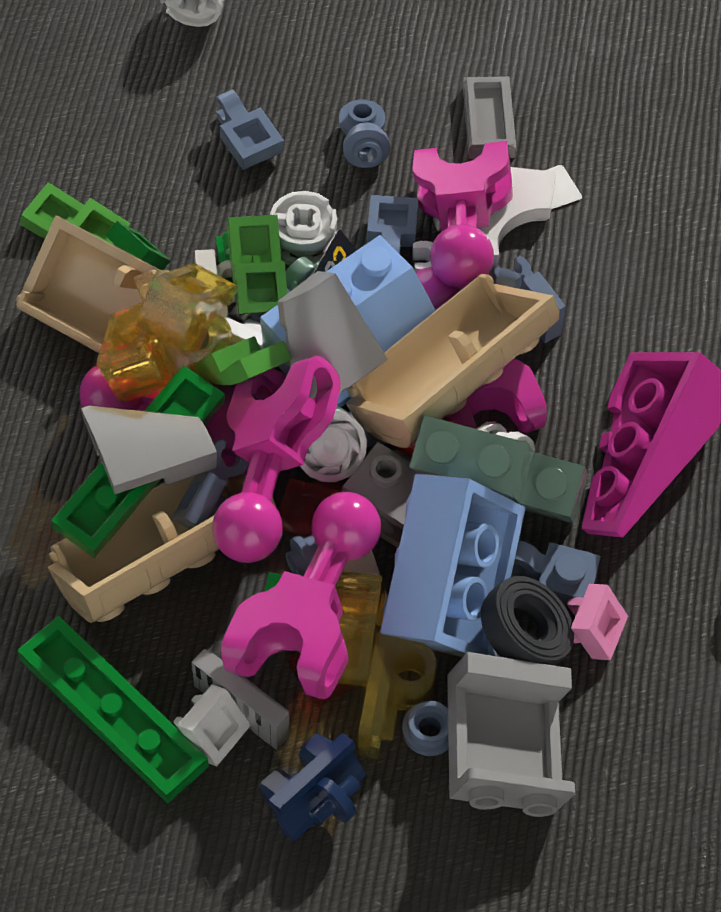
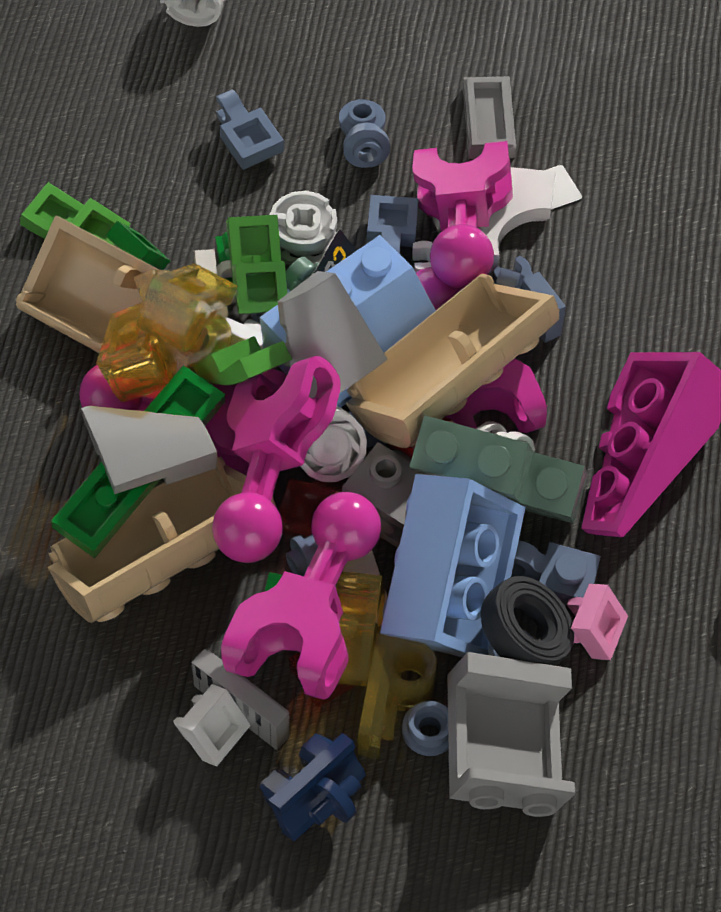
(113, 709): green plate -> none
(205, 490): sand blue plate -> none

